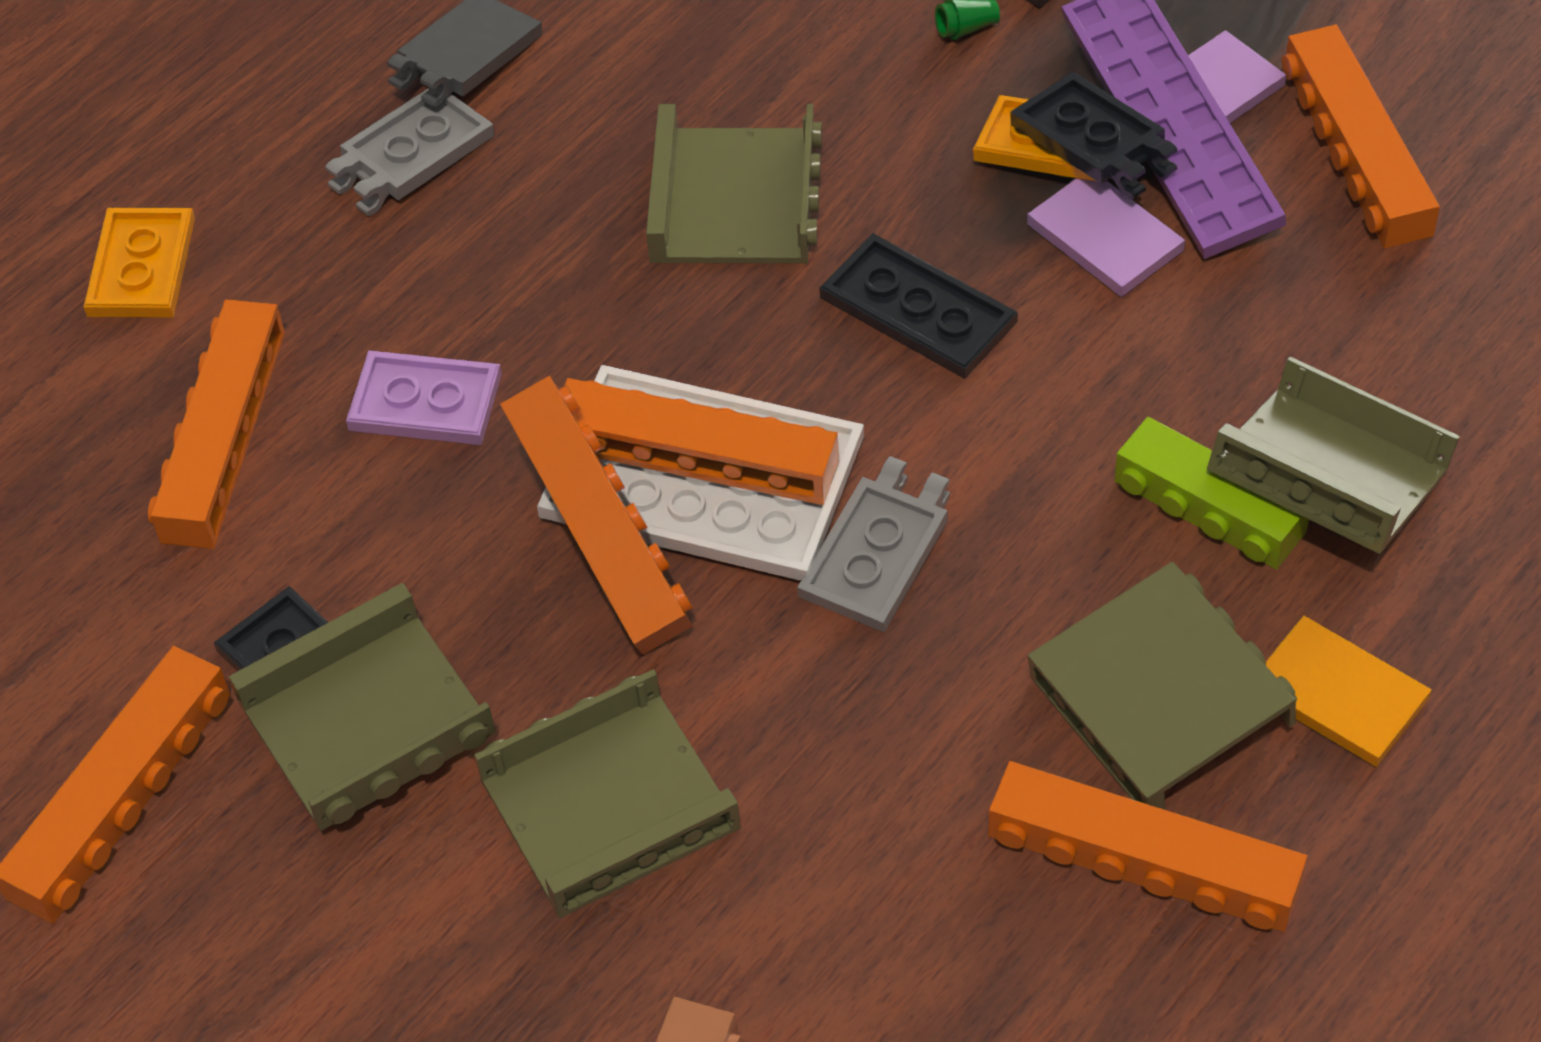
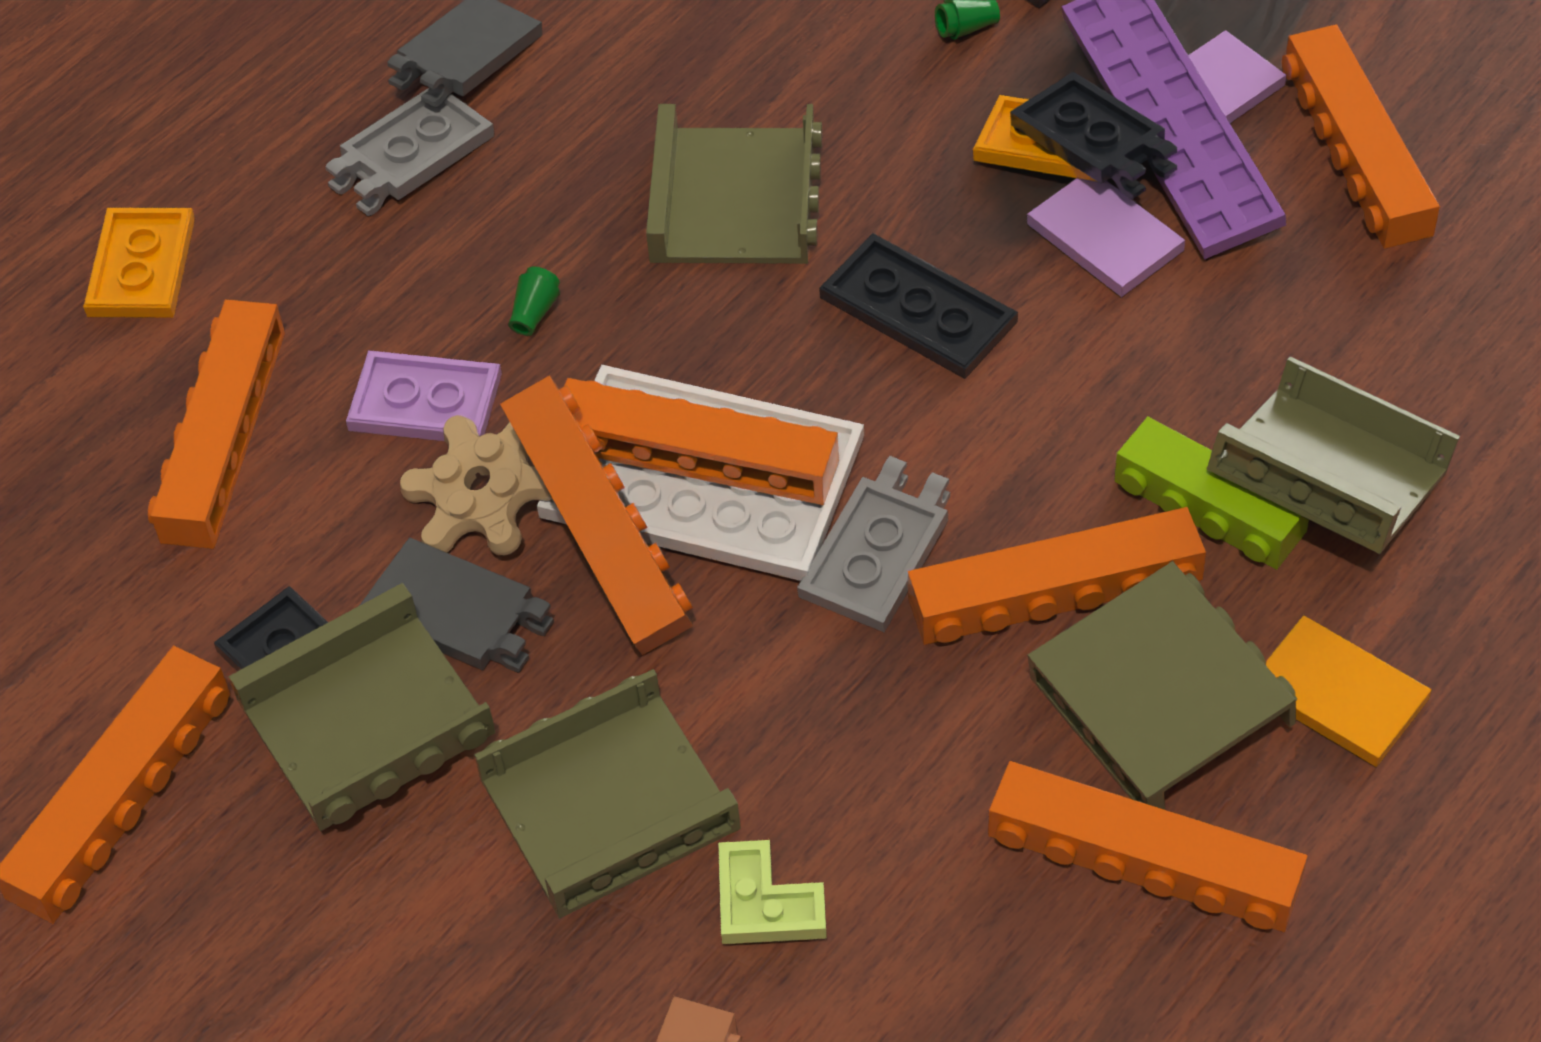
(466, 605): none -> dark grey tile
(482, 510): none -> tan plate
(533, 298): none -> green cone
(762, 911): none -> yellowish green plate
(1050, 575): none -> orange brick

